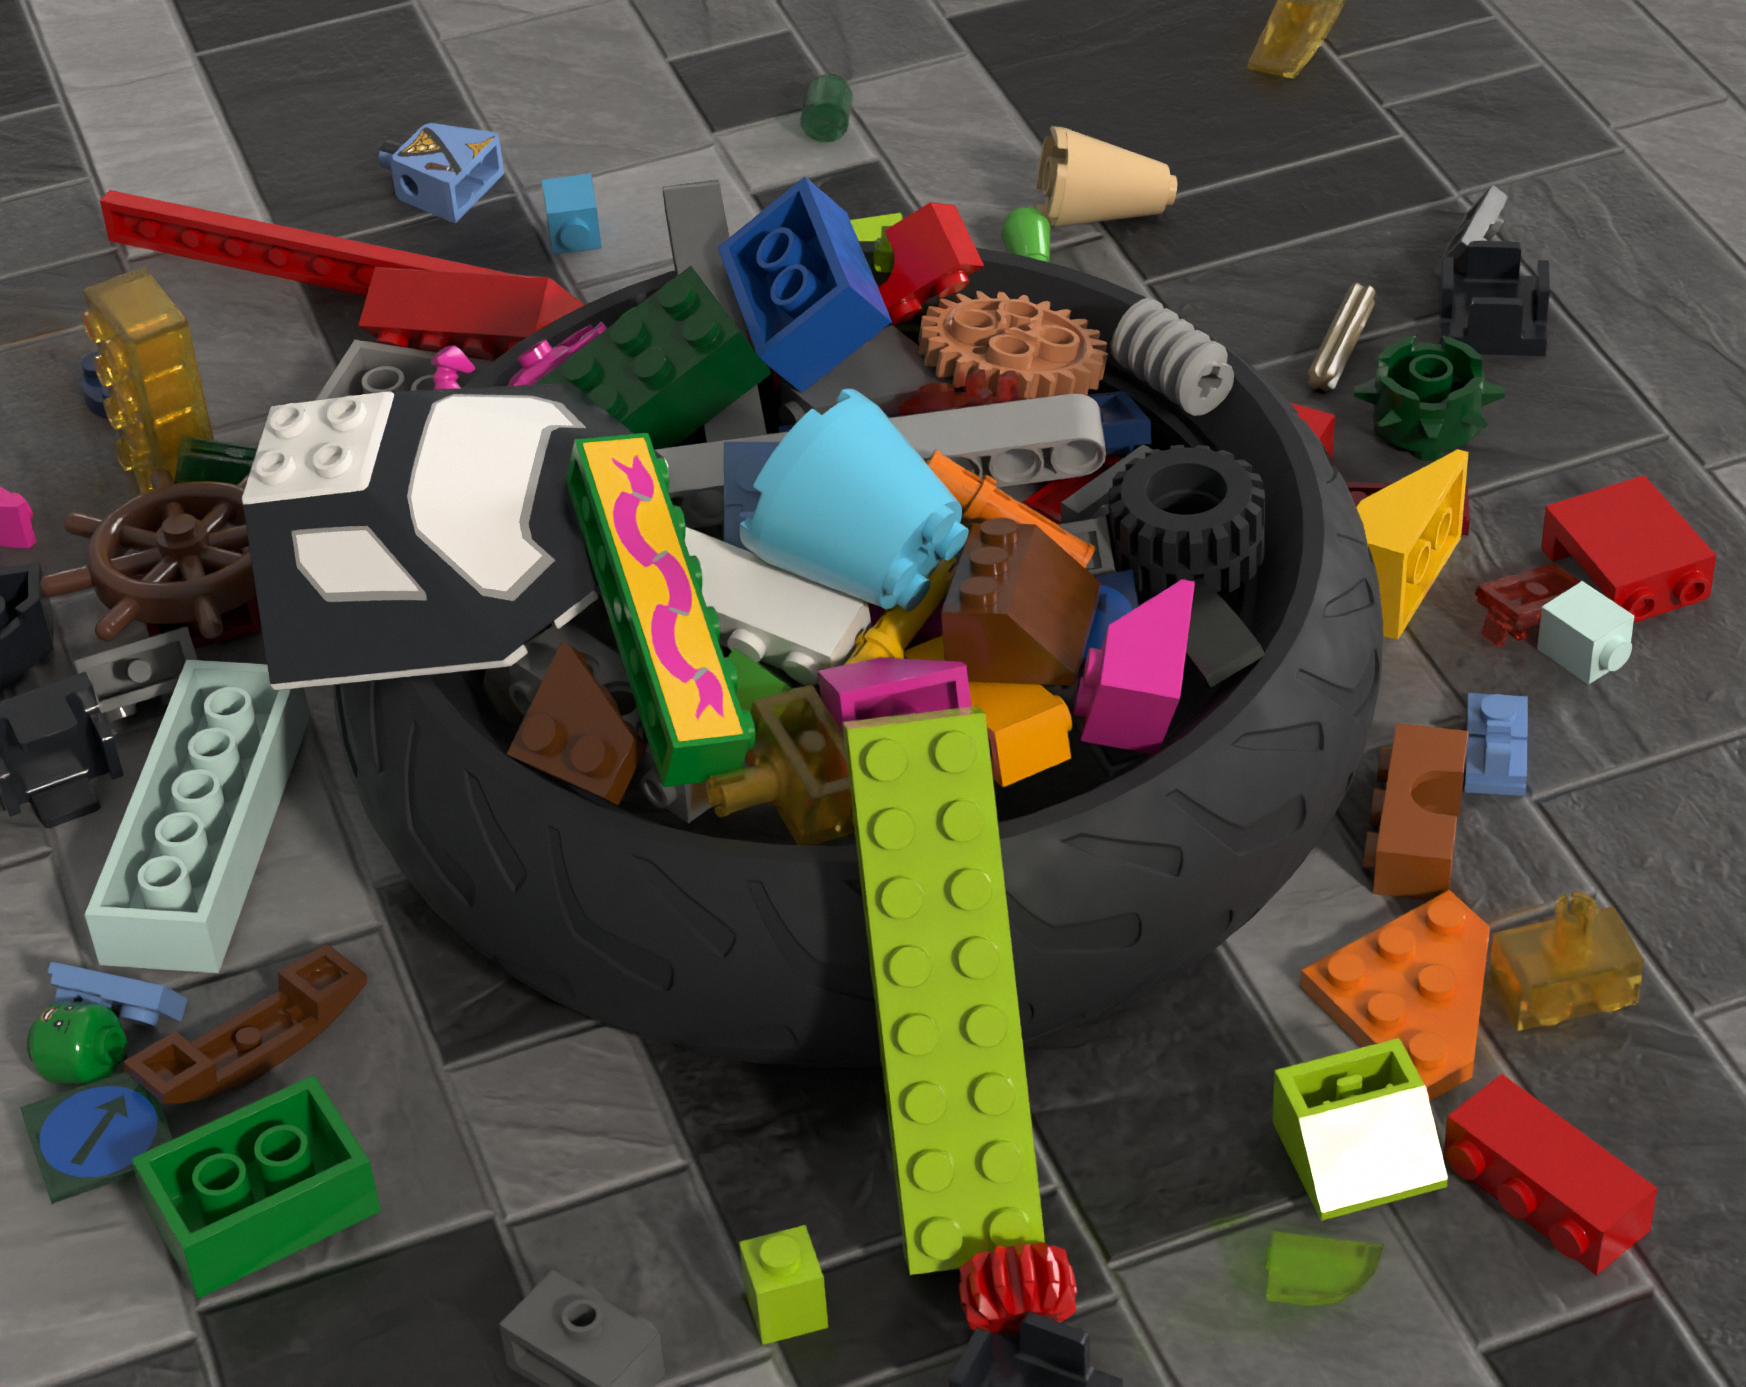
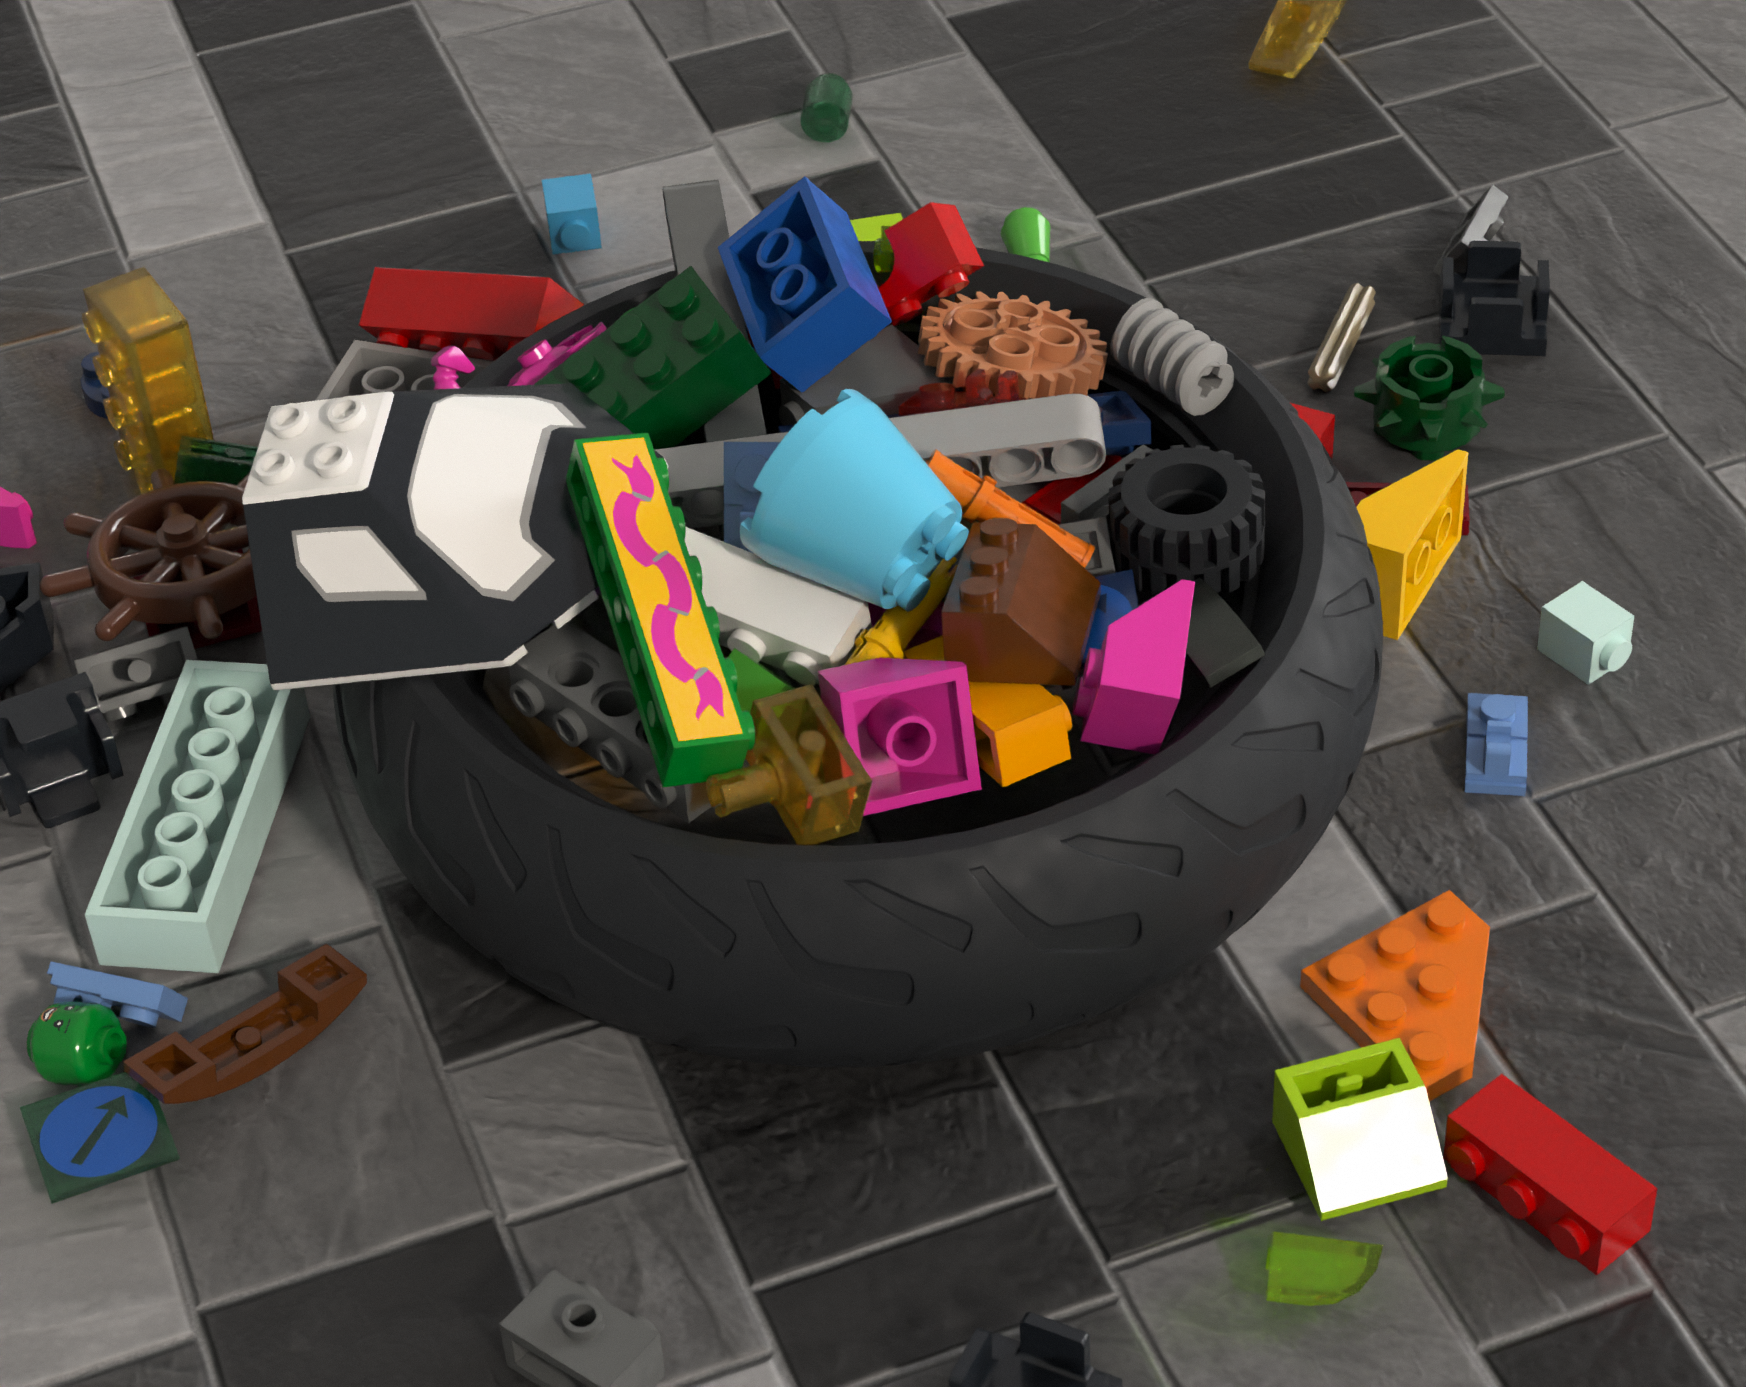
(256, 1185): green brick -> none
(258, 244): red plate -> none
(443, 168): medium blue torso -> none
(578, 730): reddish brown wing -> none
(783, 1284): lime brick -> none
(943, 985): lime brick -> none
(1016, 1280): red gear -> none
(1099, 181): tan cone -> none
(1415, 836): dark orange arch -> none
(1517, 601): clear red plate -> none
(1566, 965): clear yellow brick -> none
(1632, 547): red panel -> none

